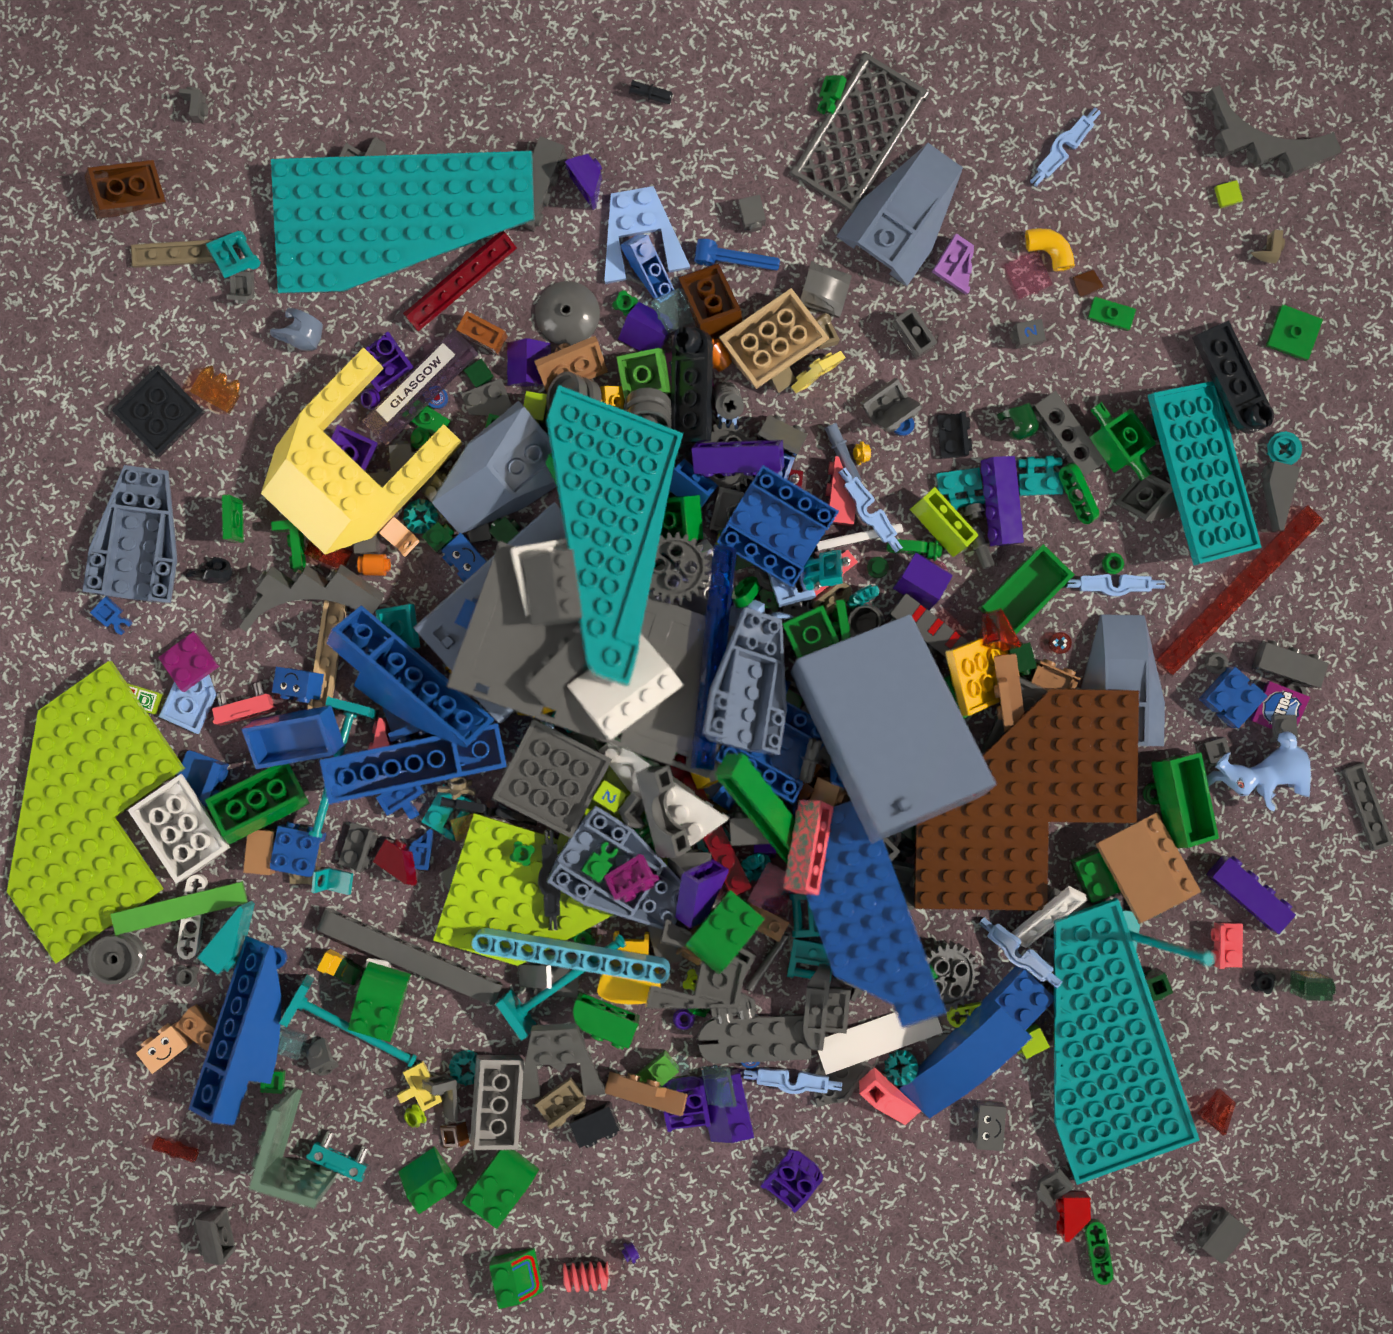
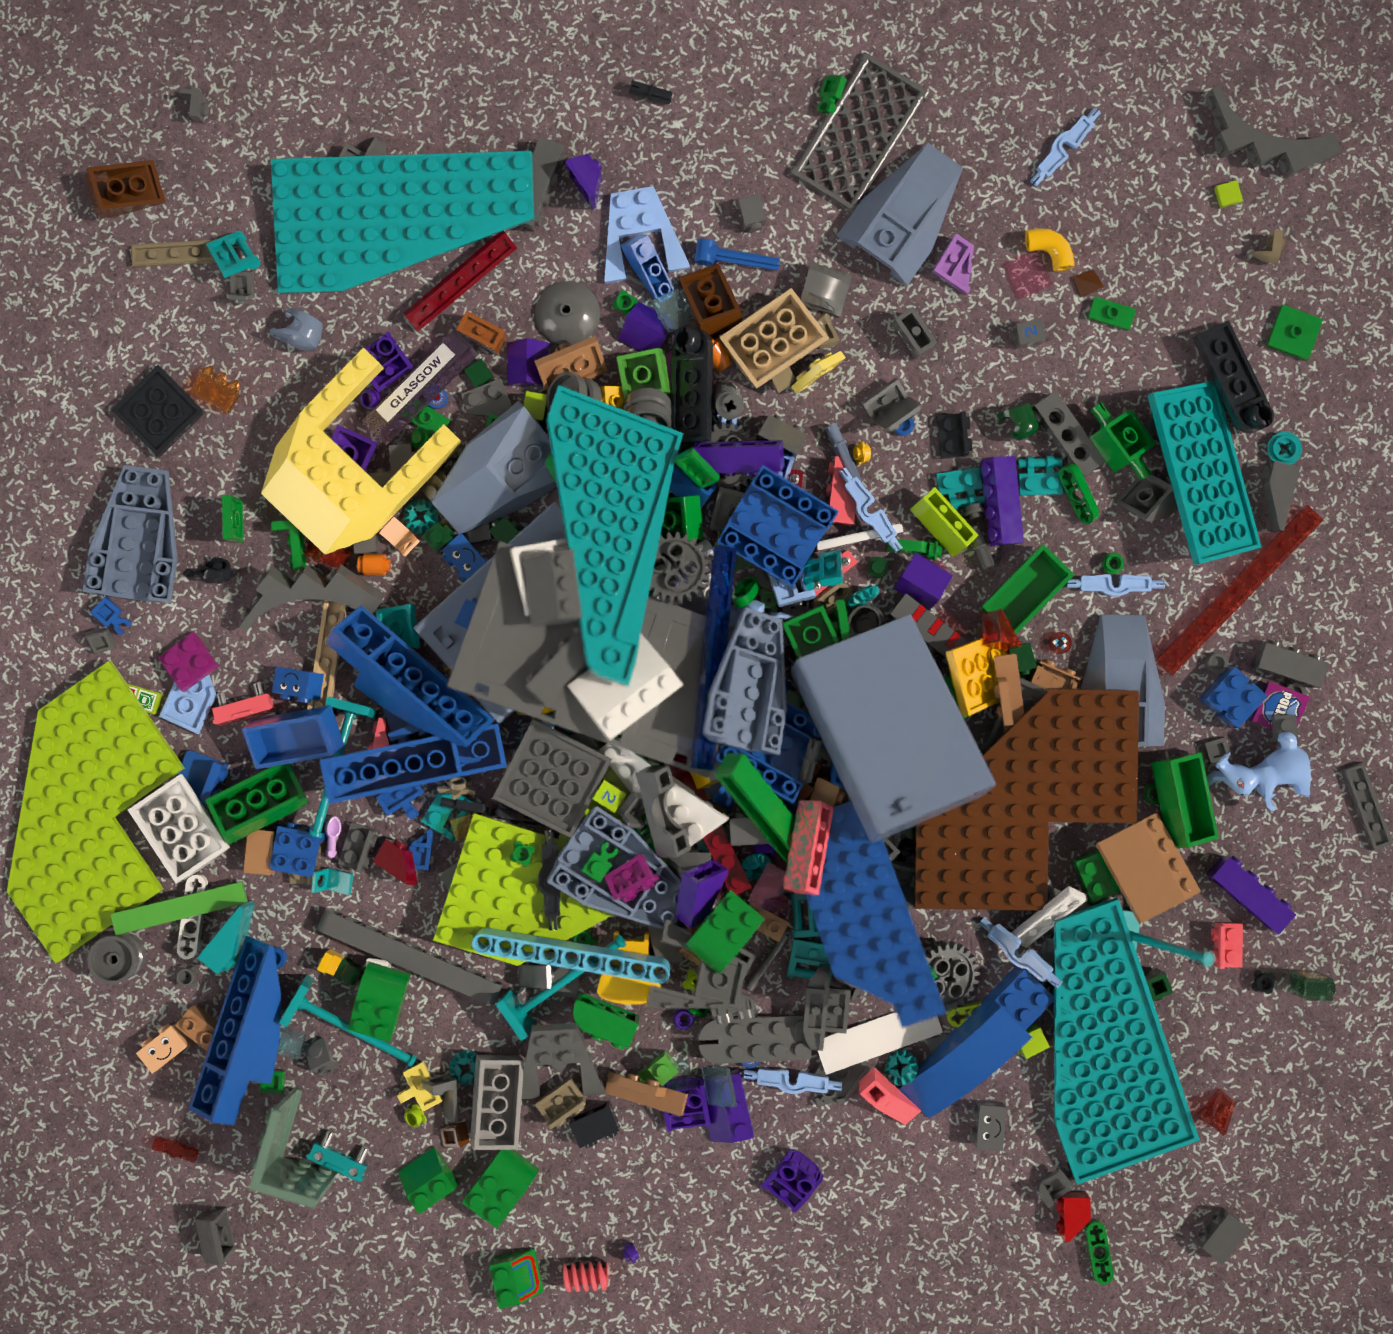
(100, 640): none -> dark grey tile
(332, 830): none -> lavender piece
(696, 468): none -> green plate

